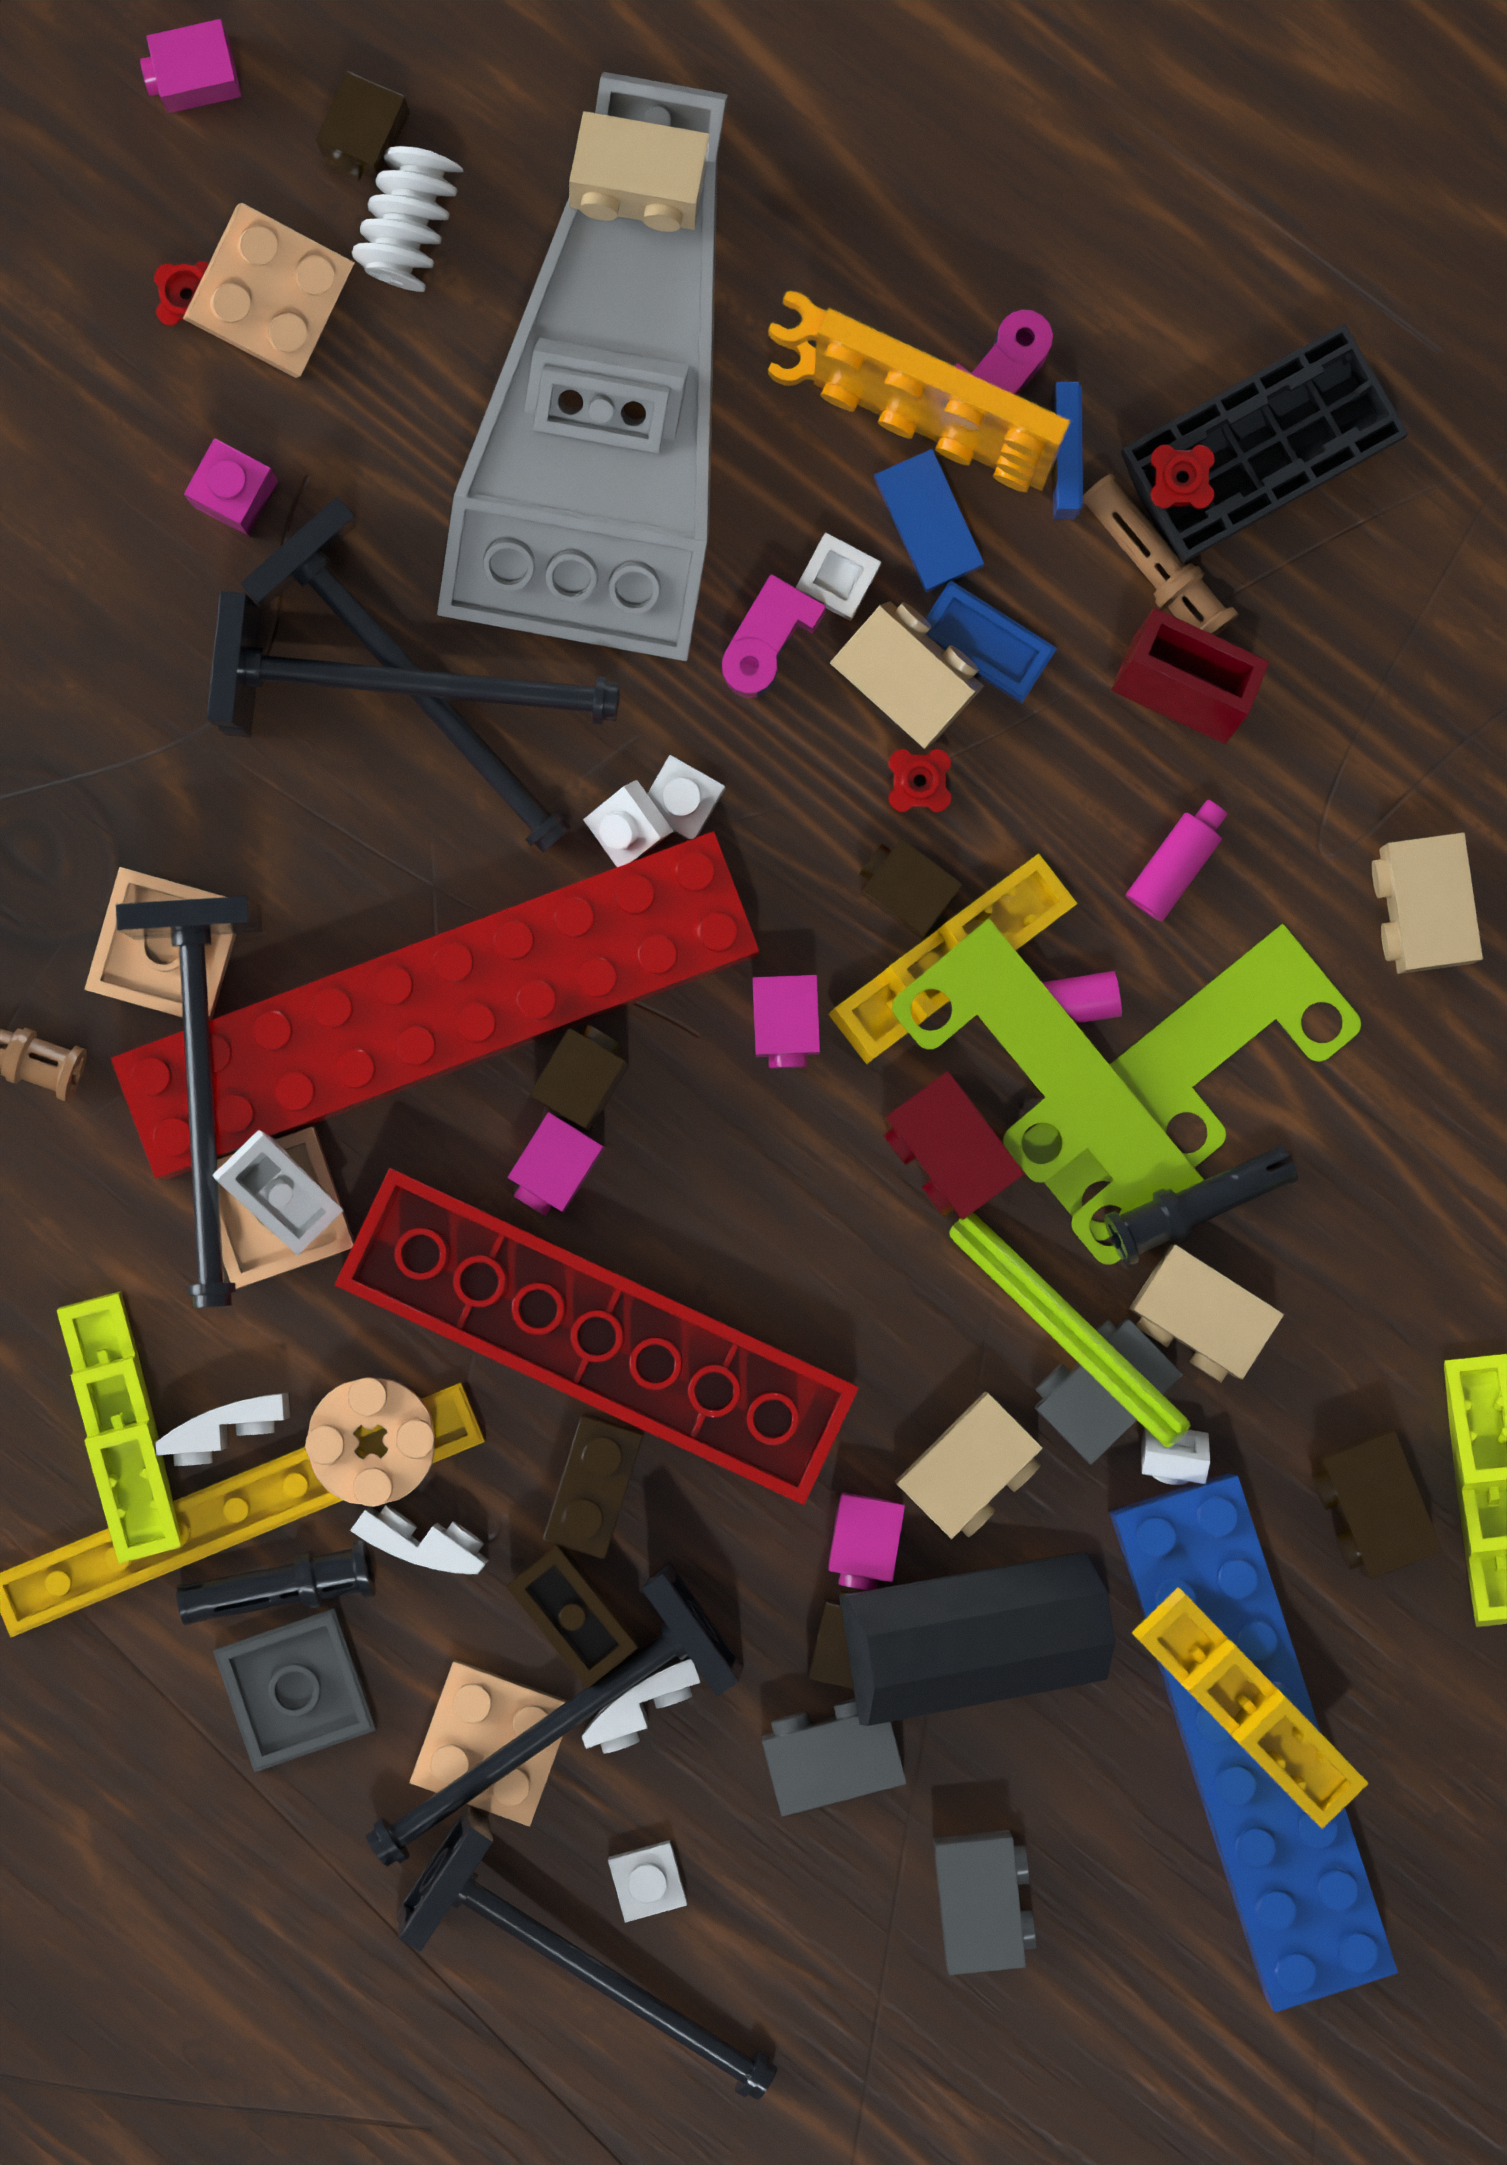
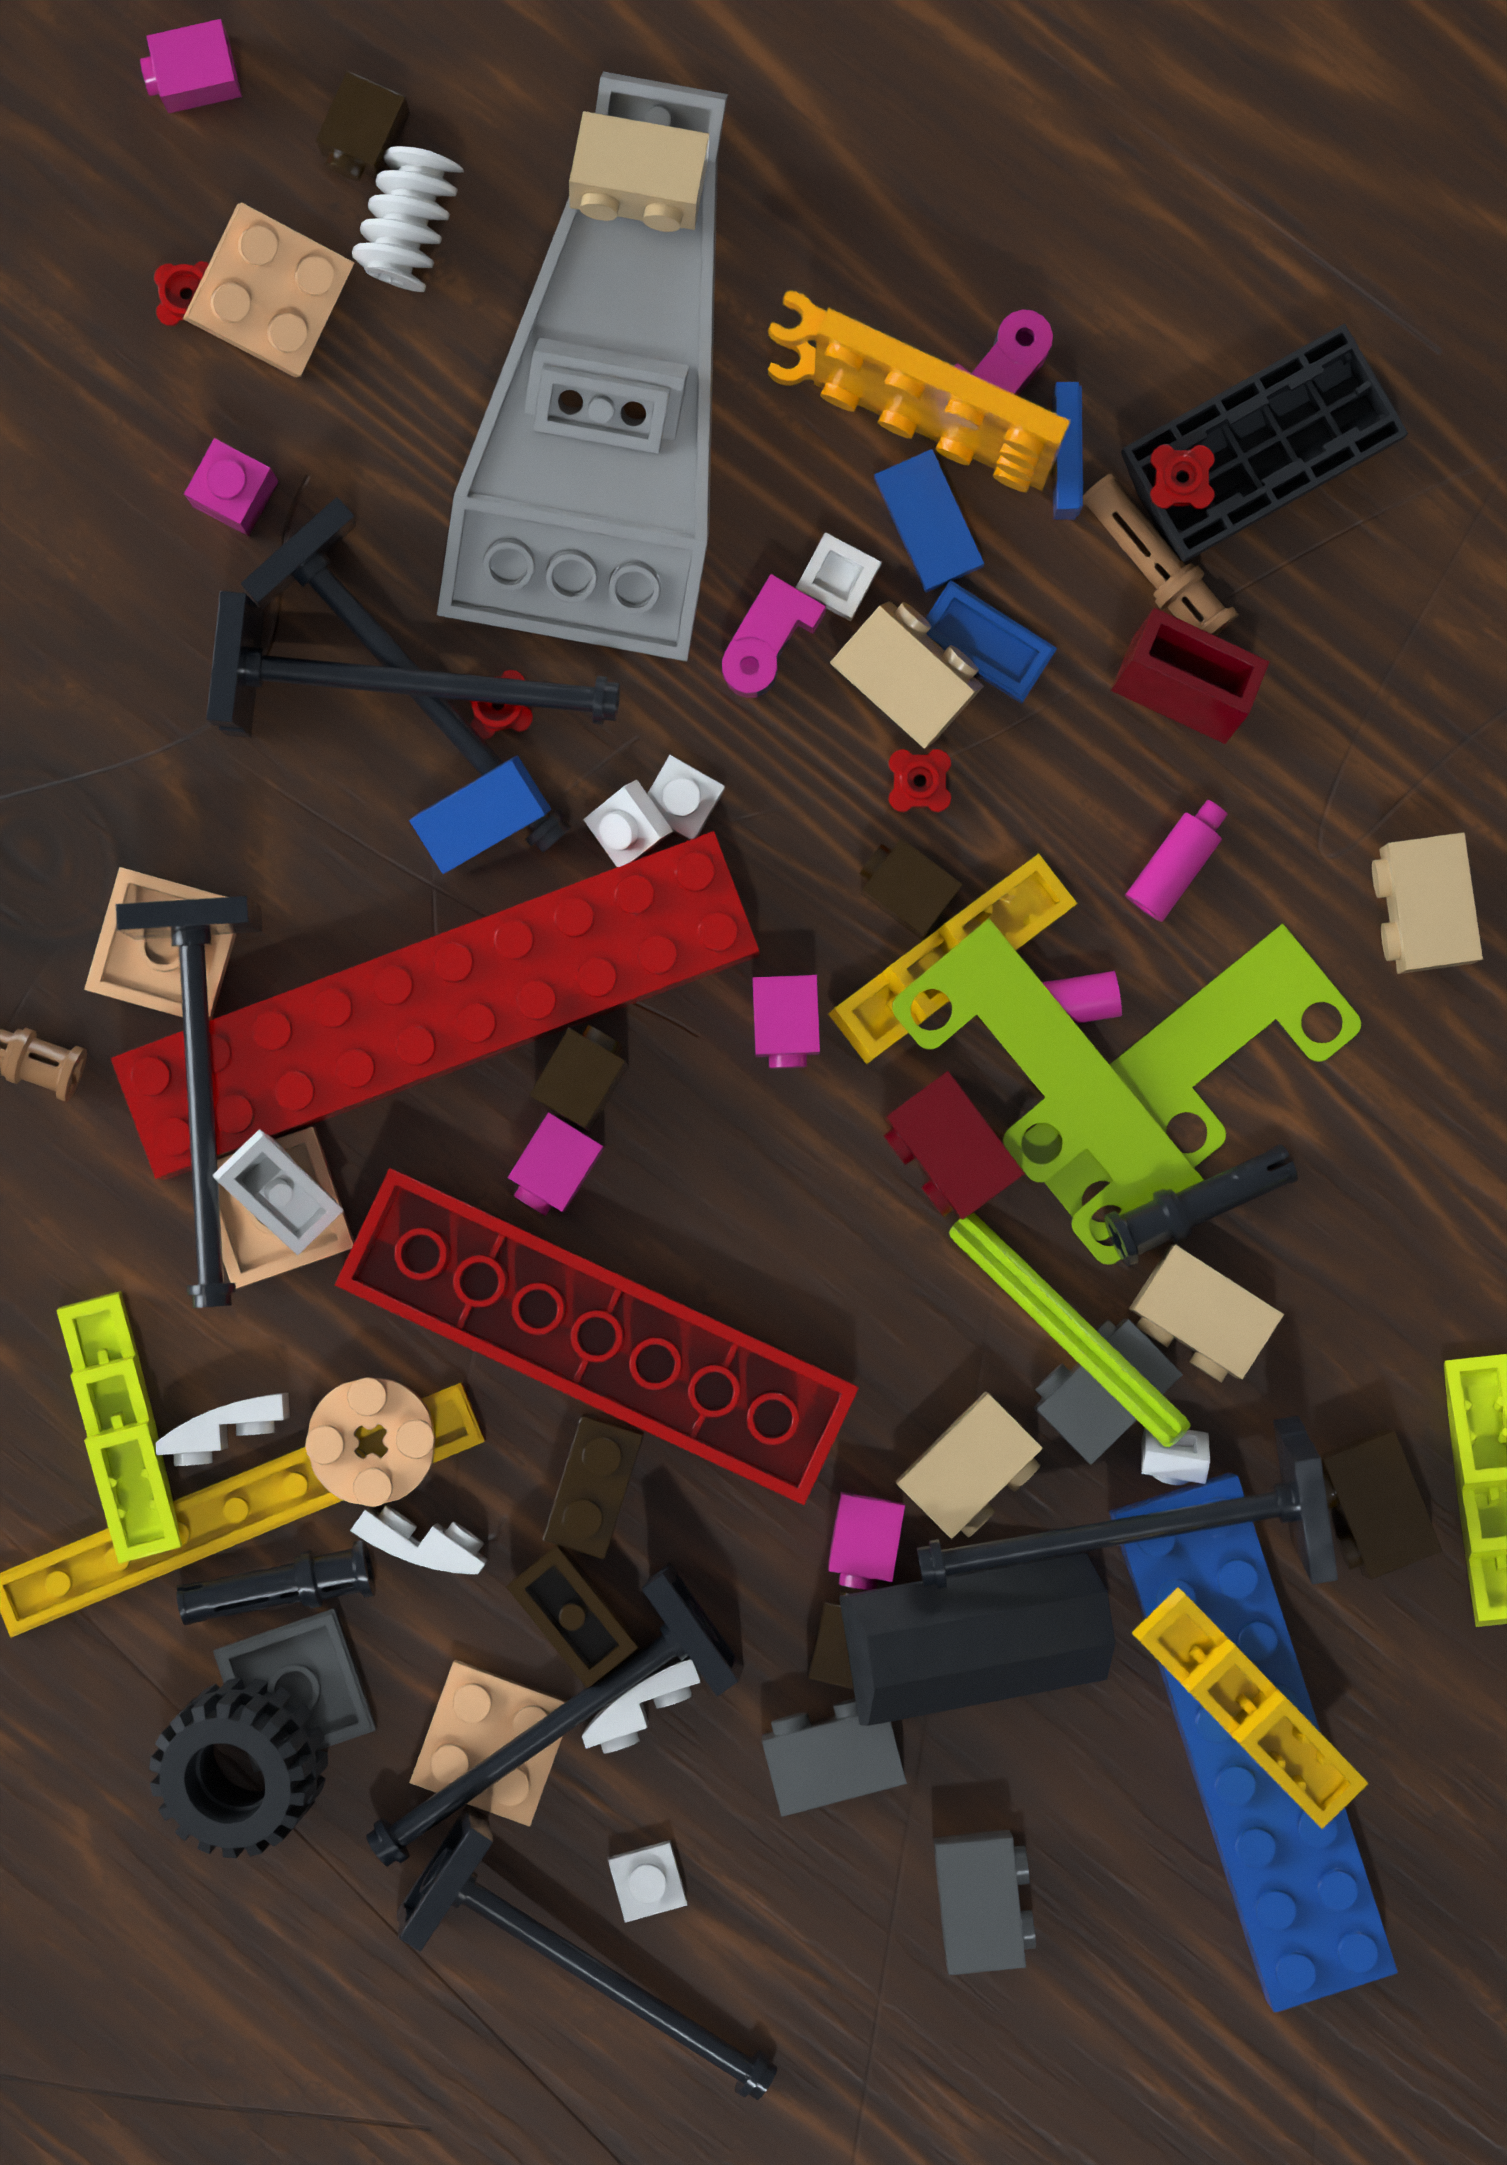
(206, 1800): none -> black tyre
(480, 814): none -> blue tile
(489, 721): none -> red plate
(1296, 1501): none -> black tile

